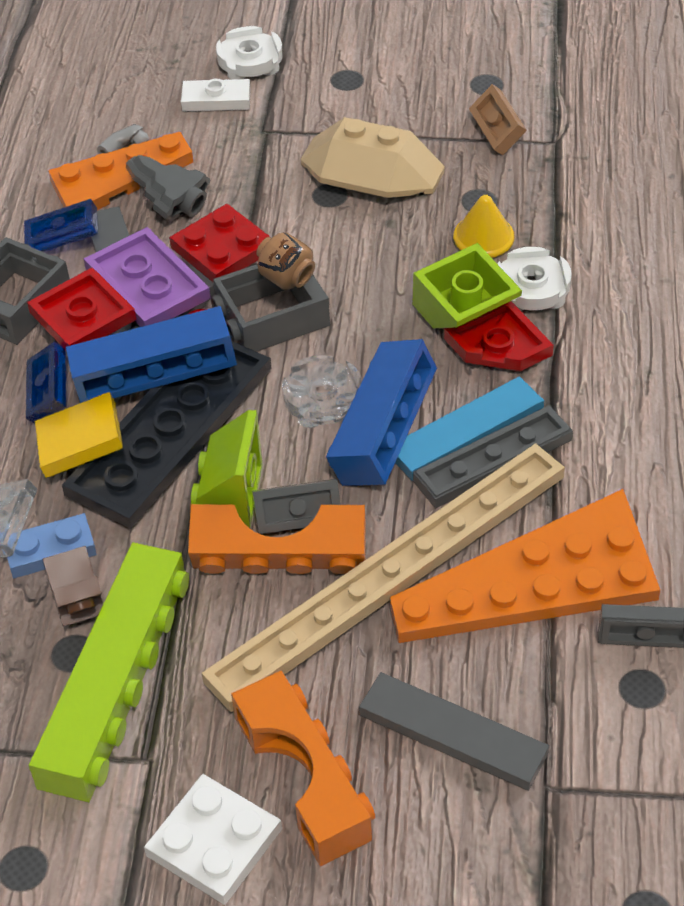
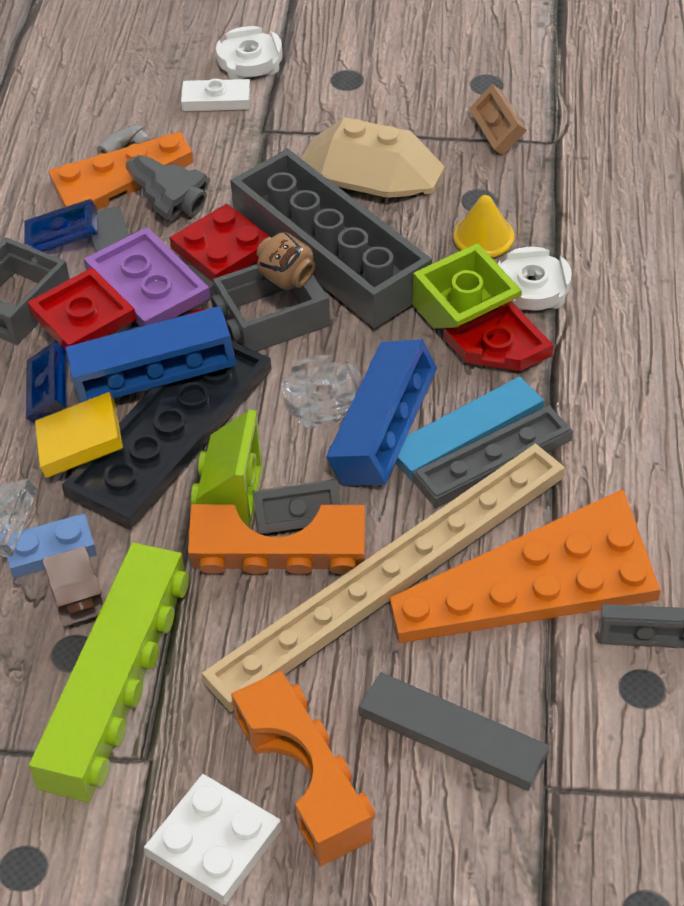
(352, 248): none -> dark grey brick

